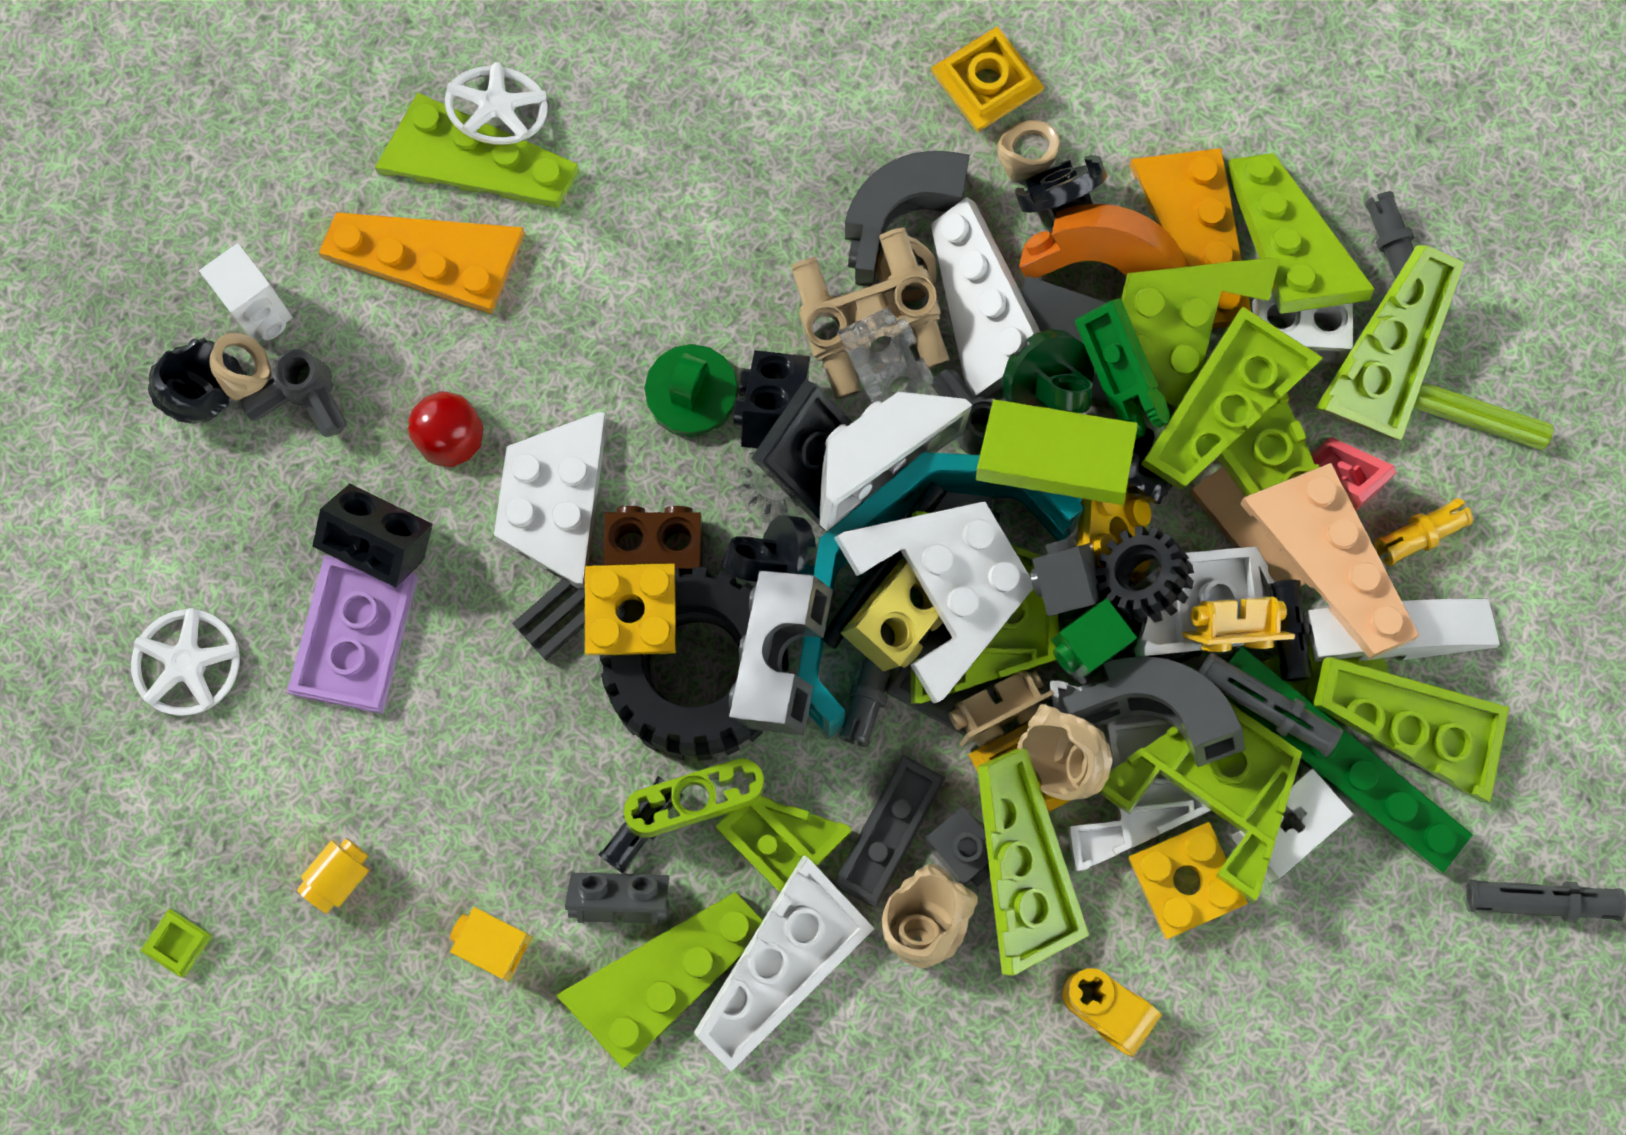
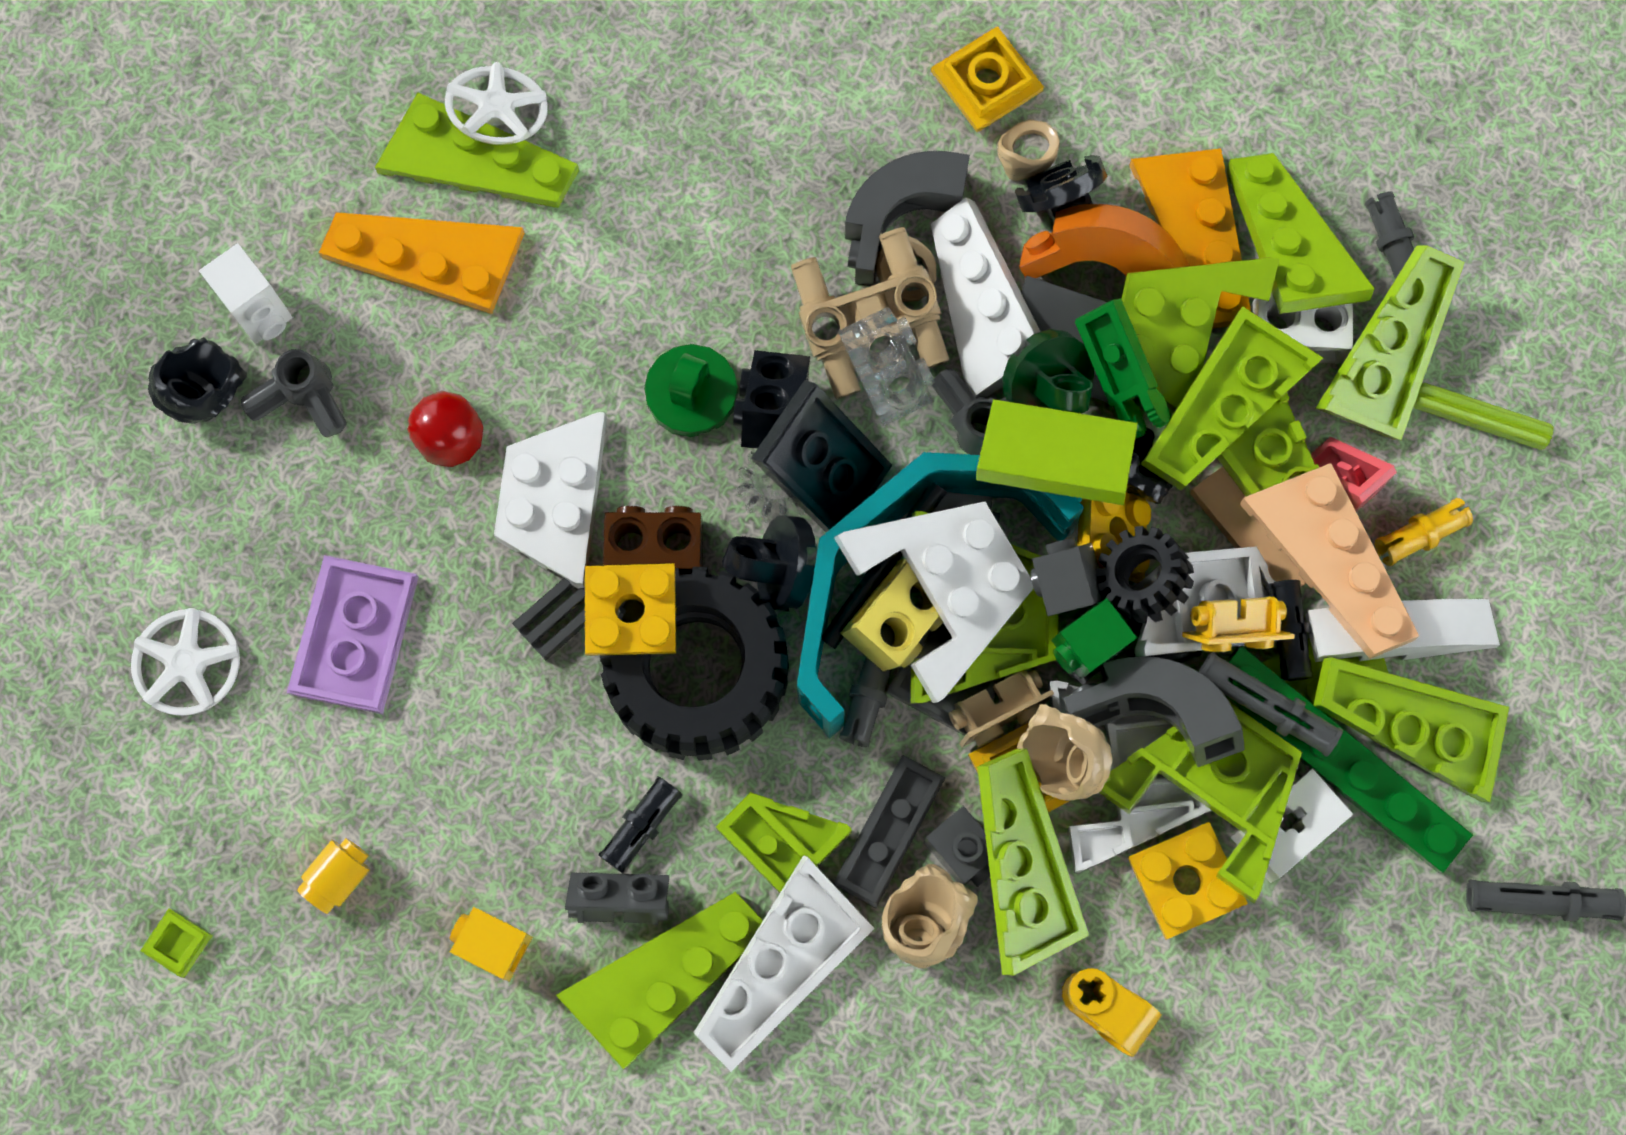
(238, 385): tan piece -> none
(372, 535): black brick -> none
(732, 796): lime beam -> none
(781, 611): arch -> none
(882, 444): white wedge -> none

